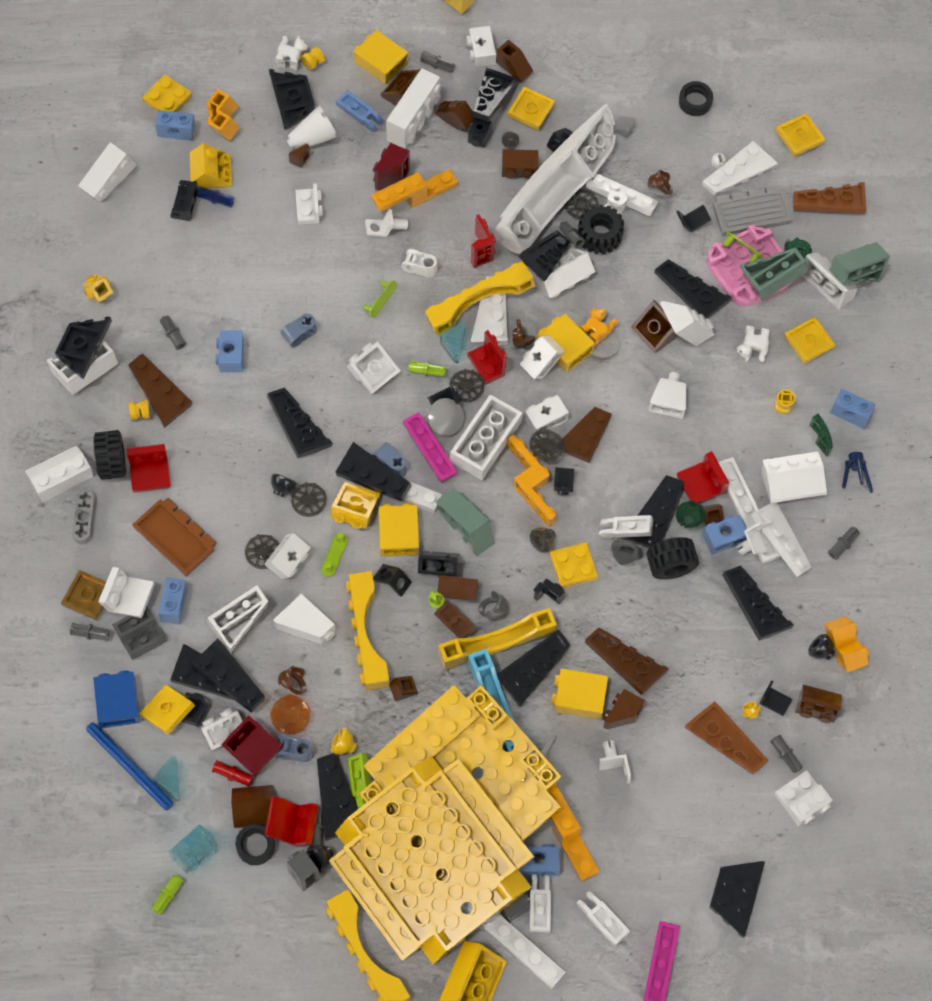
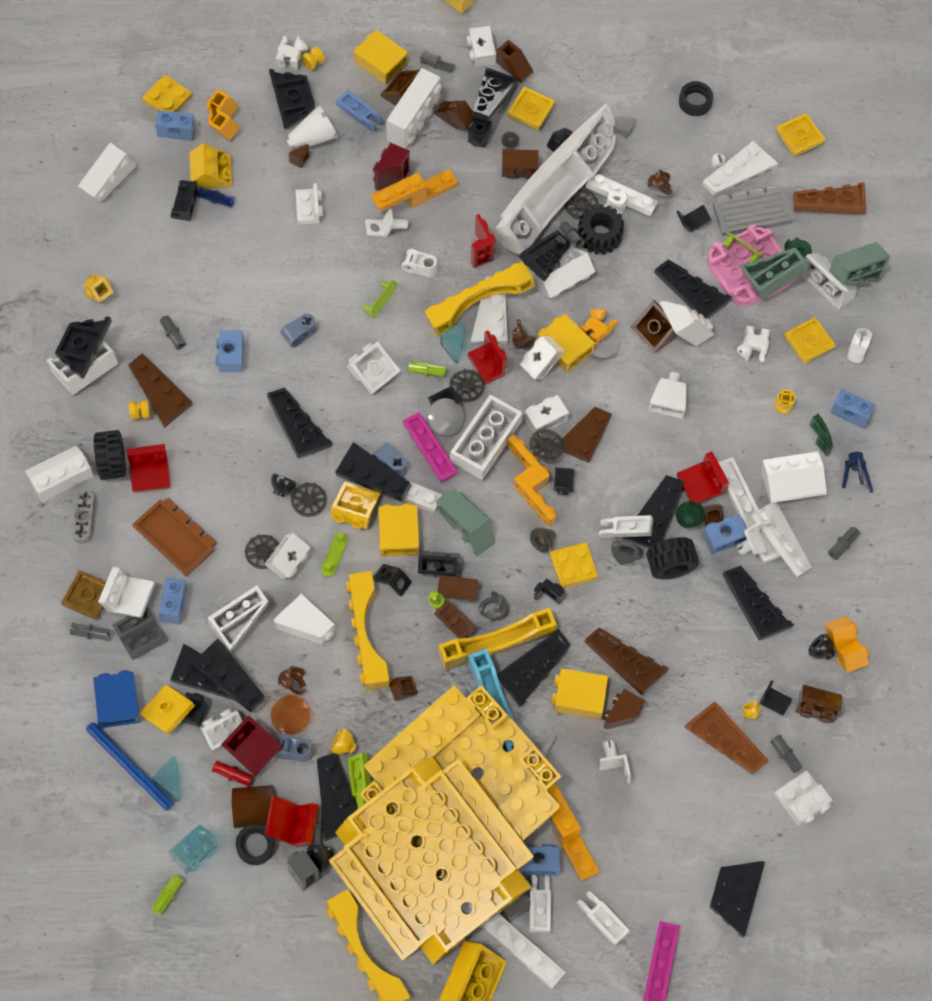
(859, 345): none -> white piece

